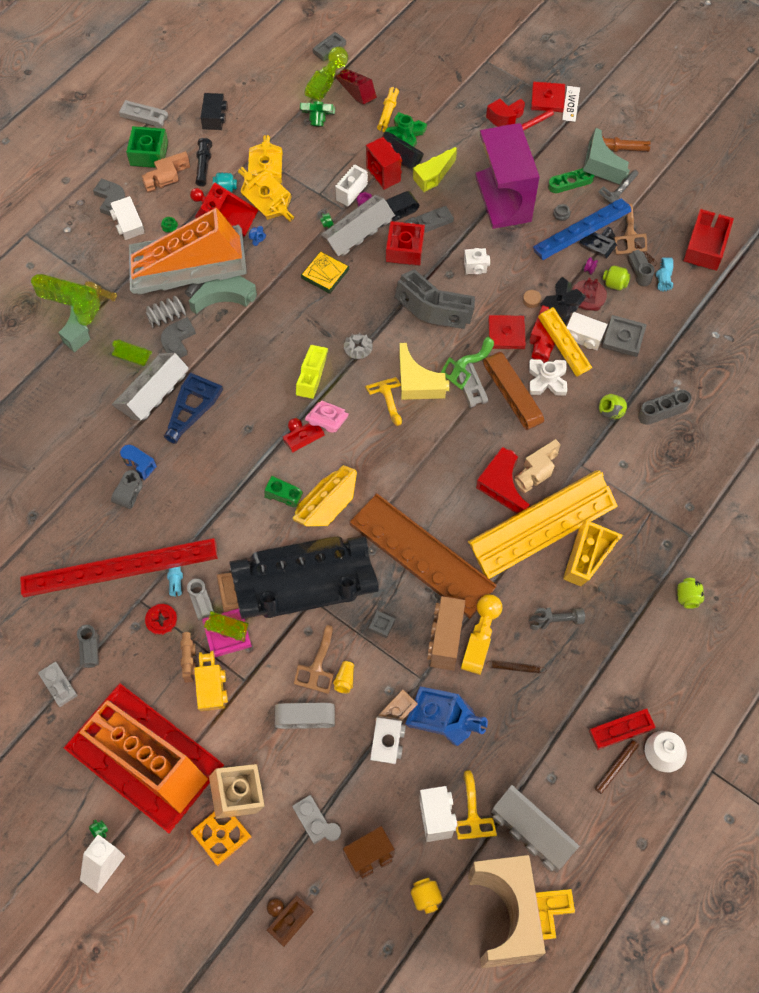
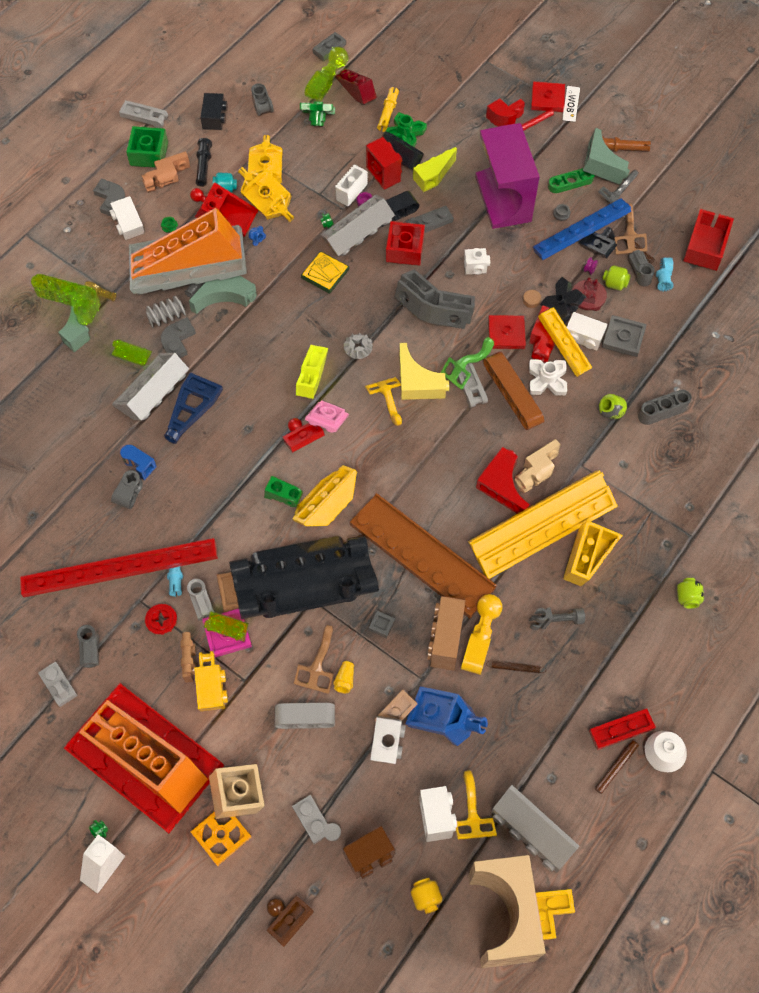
(261, 99): none -> dark grey piece

